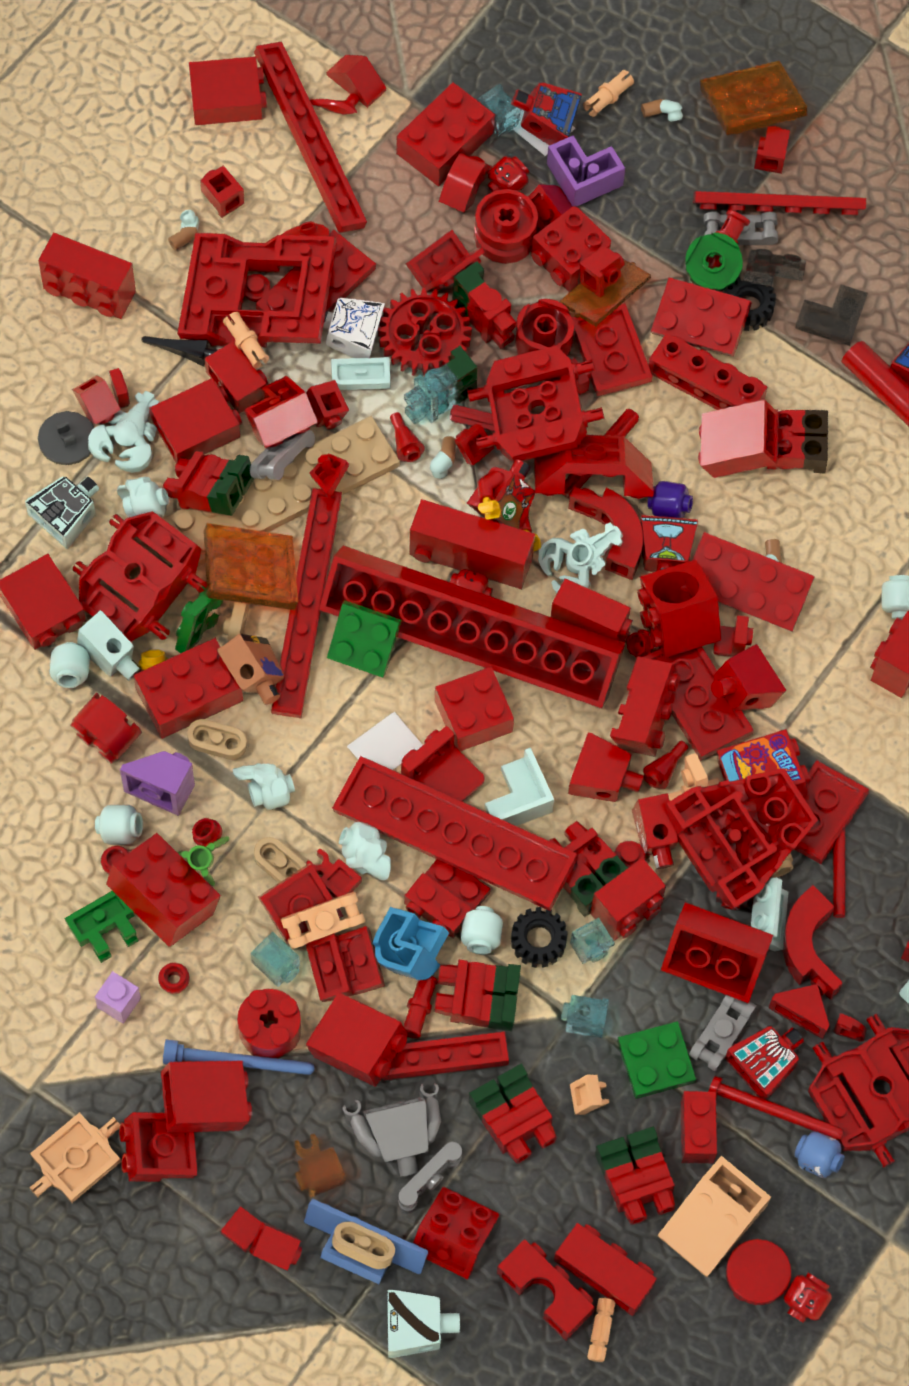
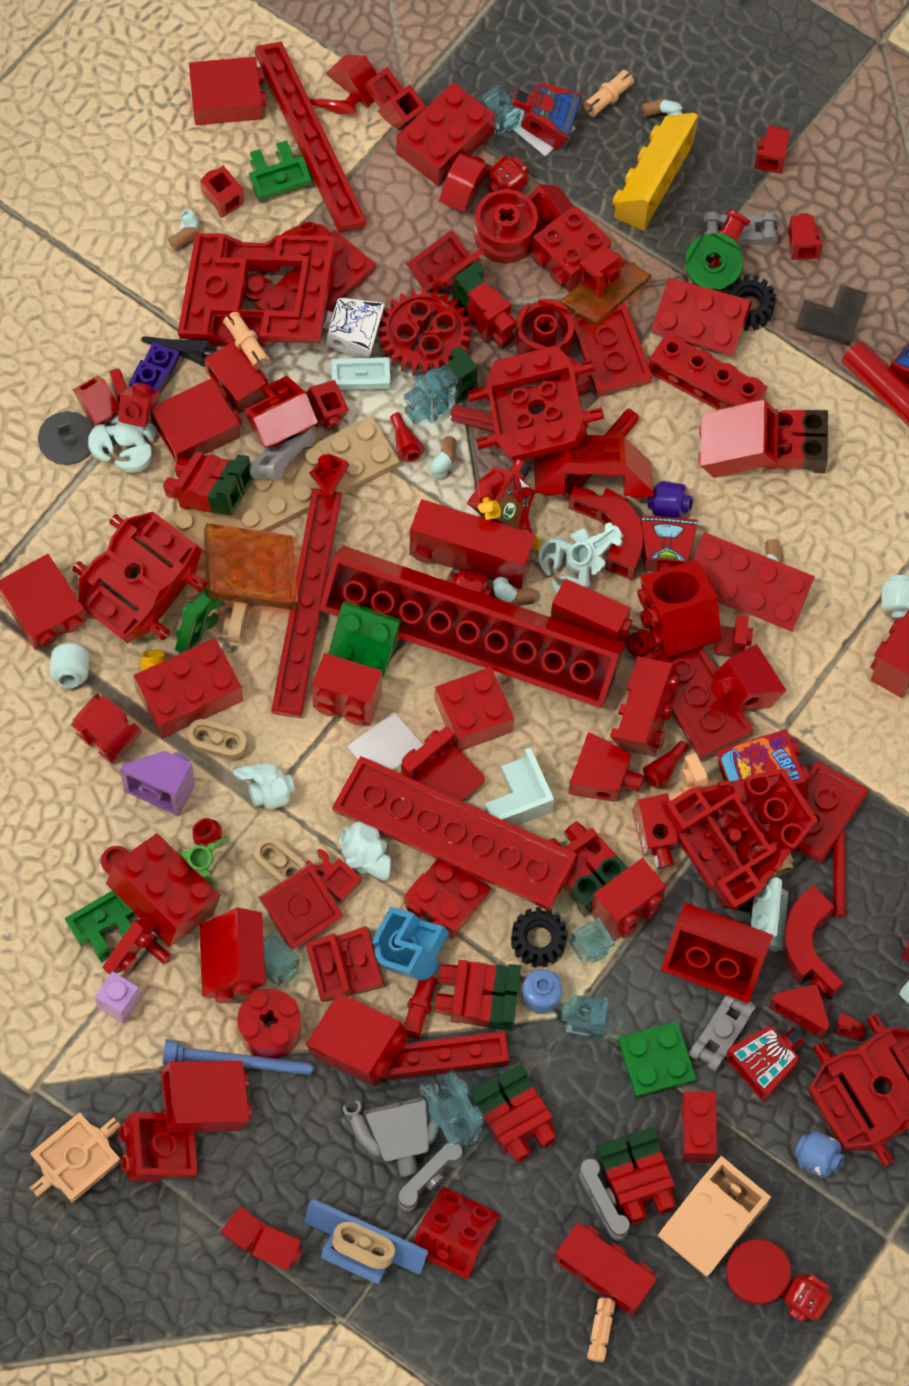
(63, 508): torso -> none
(87, 276): red brick -> none
(101, 638): light aqua torso -> none
(119, 824): light aqua head -> none
(136, 403): none -> red bracket
(136, 938): none -> red plate
(142, 497): light aqua head -> none
(156, 366): none -> dark purple slope
(173, 969): red plate -> none
(232, 954): none -> red brick
(253, 665): nougat torso -> none
(278, 178): none -> green plate
(318, 1169): clear orange brick -> none
(322, 920): light nougat plate -> none
(346, 689): none -> red brick
(395, 103): none -> red brick
(416, 1323): light aqua torso -> none
(454, 1109): none -> clear light blue plate
(467, 444): red tile -> none
(481, 930): light aqua head -> none
(508, 593): none -> arm
(528, 1267): red arch -> none
(541, 991): none -> medium blue head
(583, 176): medium lavender brick -> none
(587, 1094): light nougat tile -> none
(603, 1201): none -> light grey plate
(629, 852): red plate -> none
(655, 170): none -> yellow slope
(753, 98): clear orange plate -> none
(765, 265): clear smoke plate -> none
(766, 202): red plate -> none
(774, 1109): red bar -> none
(804, 237): none -> red brick

